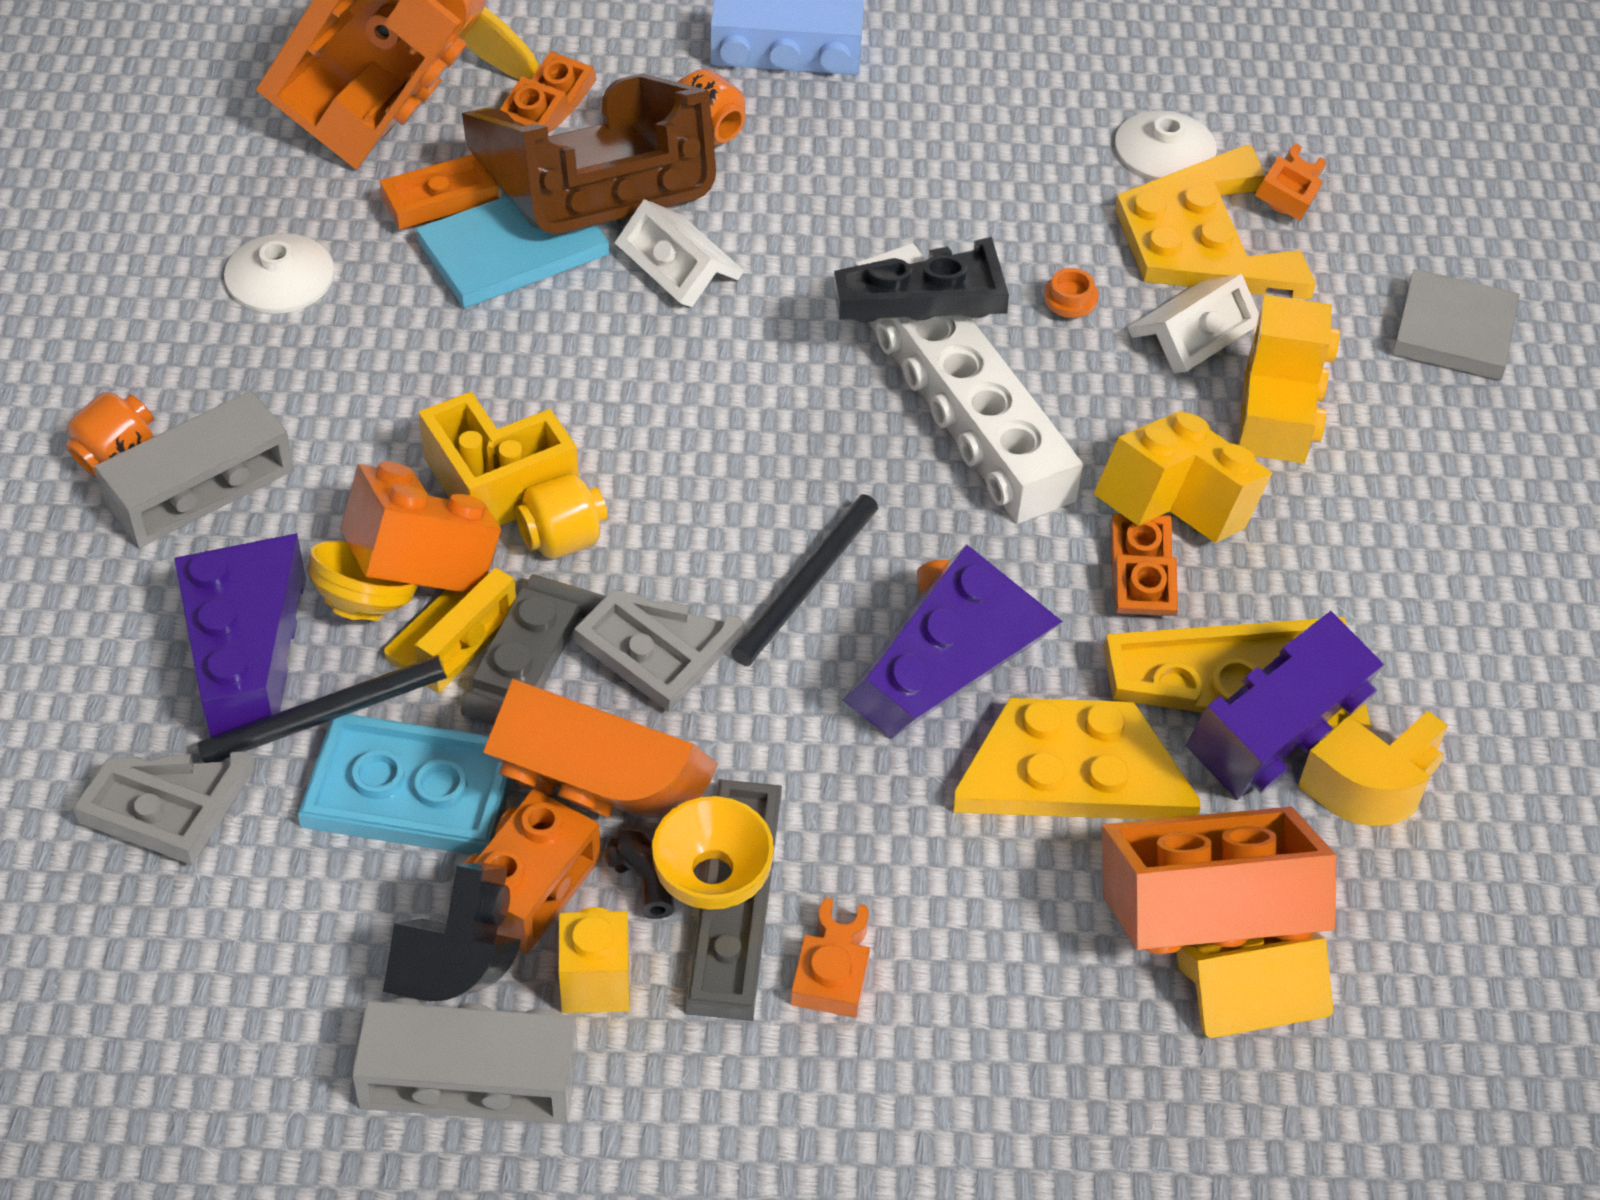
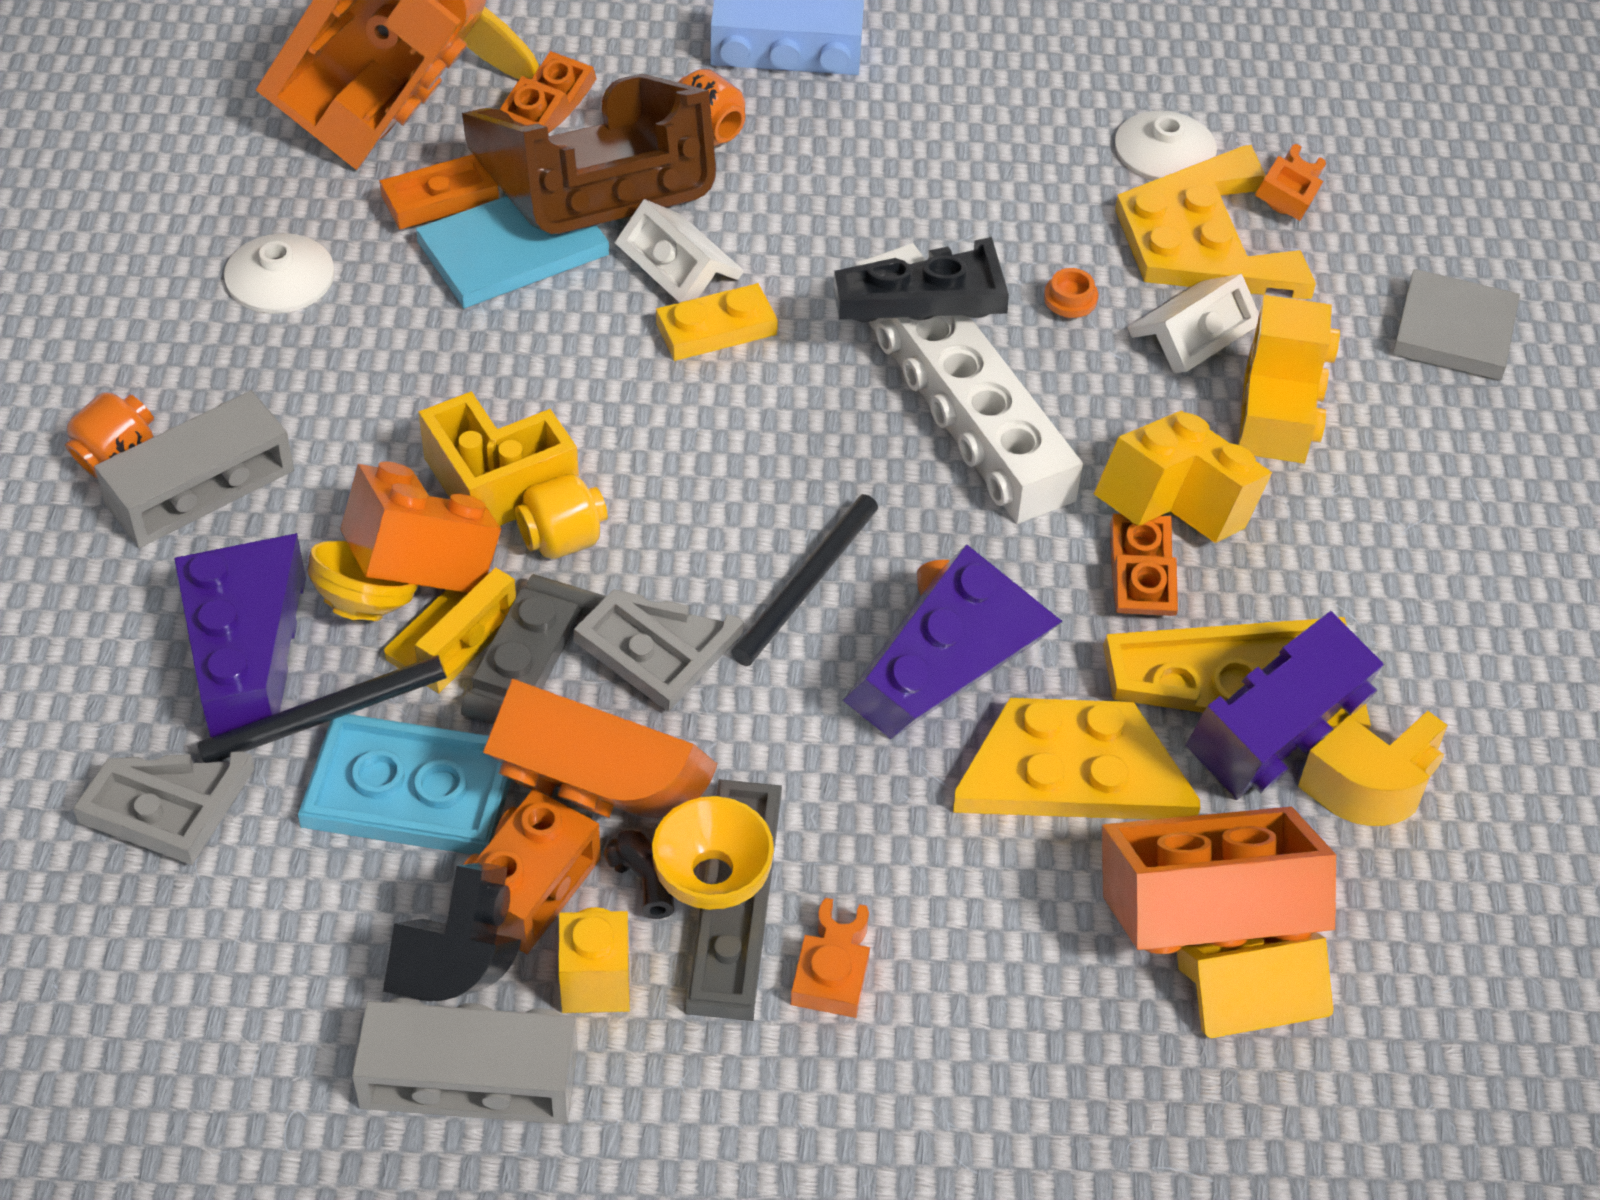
(716, 321): none -> yellow plate

